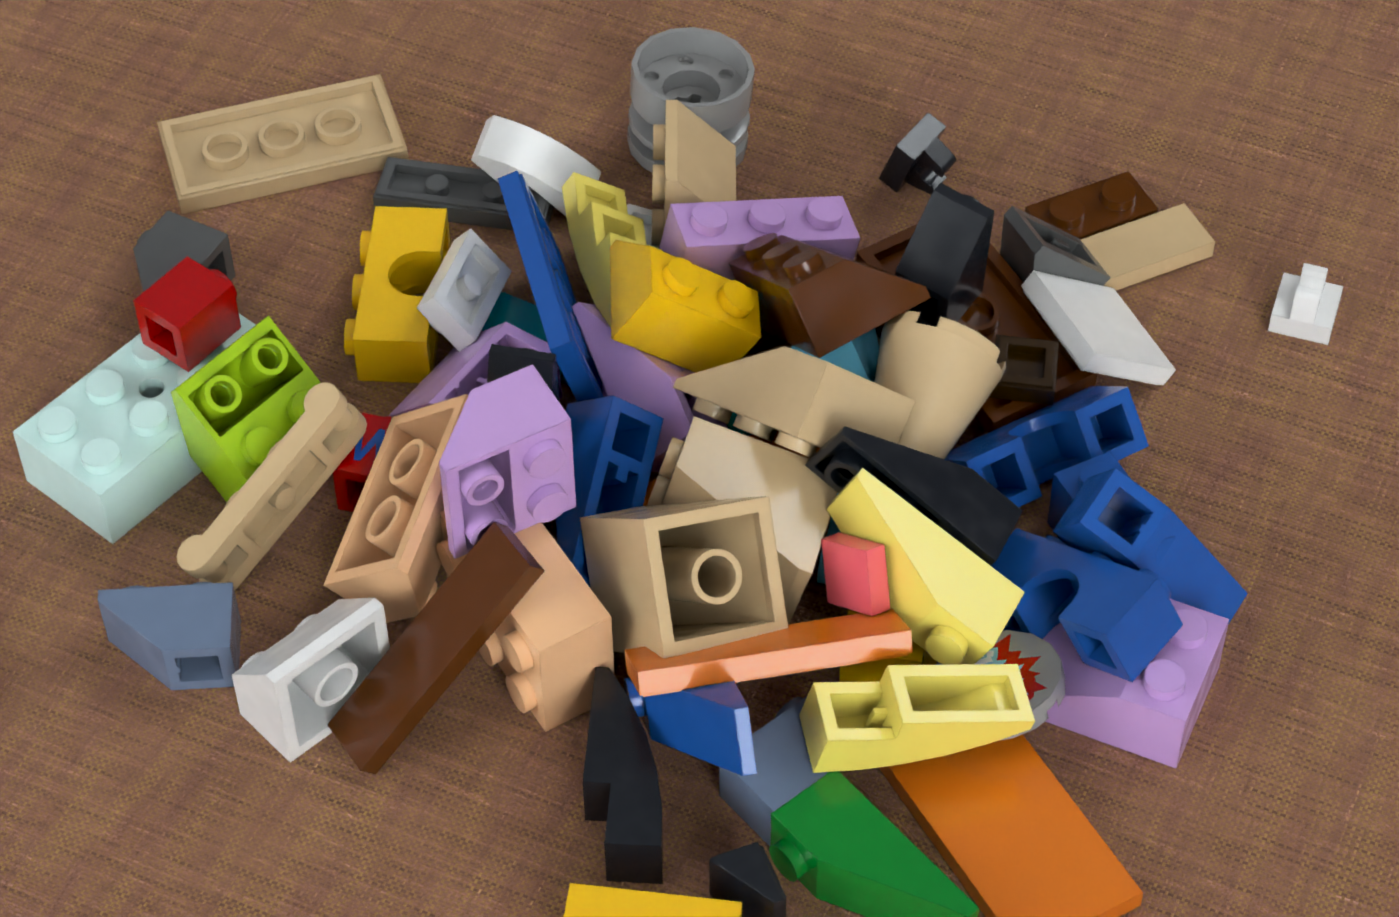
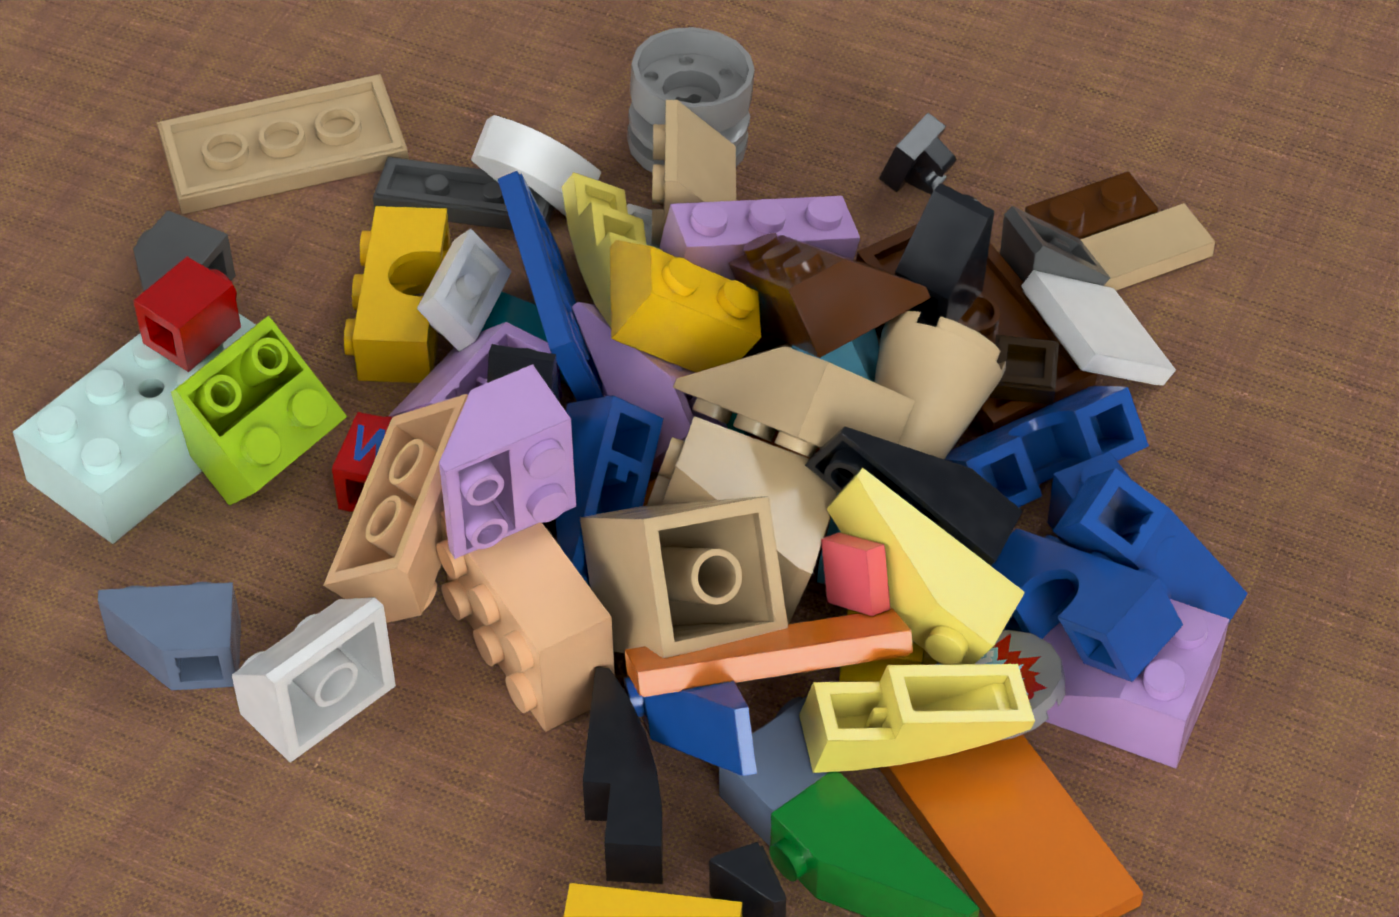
(276, 490): tan plate -> none
(435, 647): reddish brown tile -> none
(1306, 305): white tile -> none

